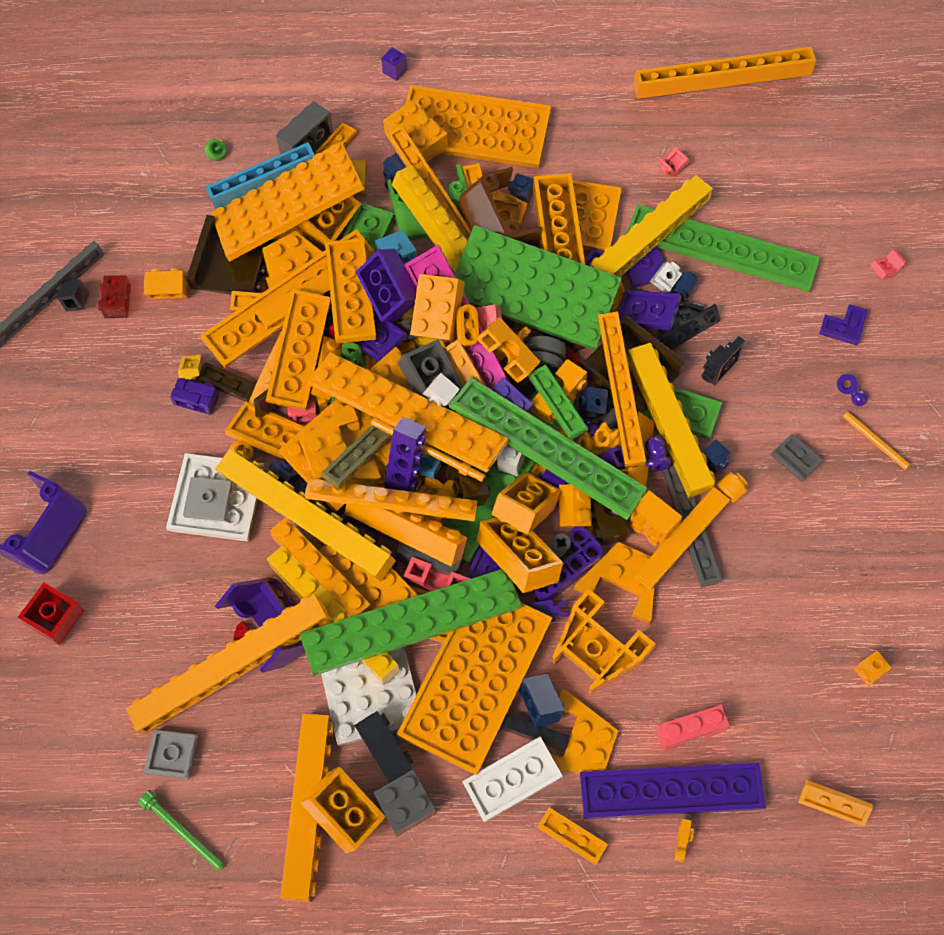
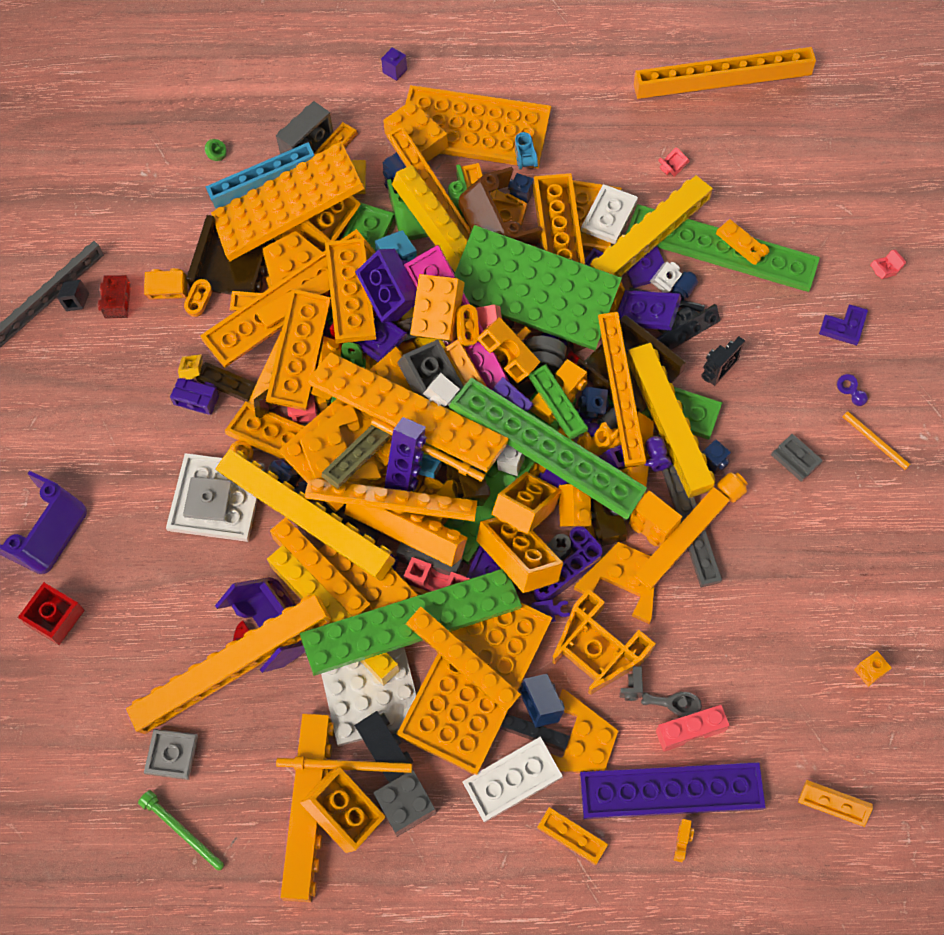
(198, 299): none -> light orange plate
(300, 763): none -> light orange bar
(463, 659): none -> light orange plate
(525, 154): none -> dark azure piece
(609, 214): none -> white plate
(635, 682): none -> dark grey bracket
(679, 703): none -> dark grey piece
(742, 242): none -> light orange plate

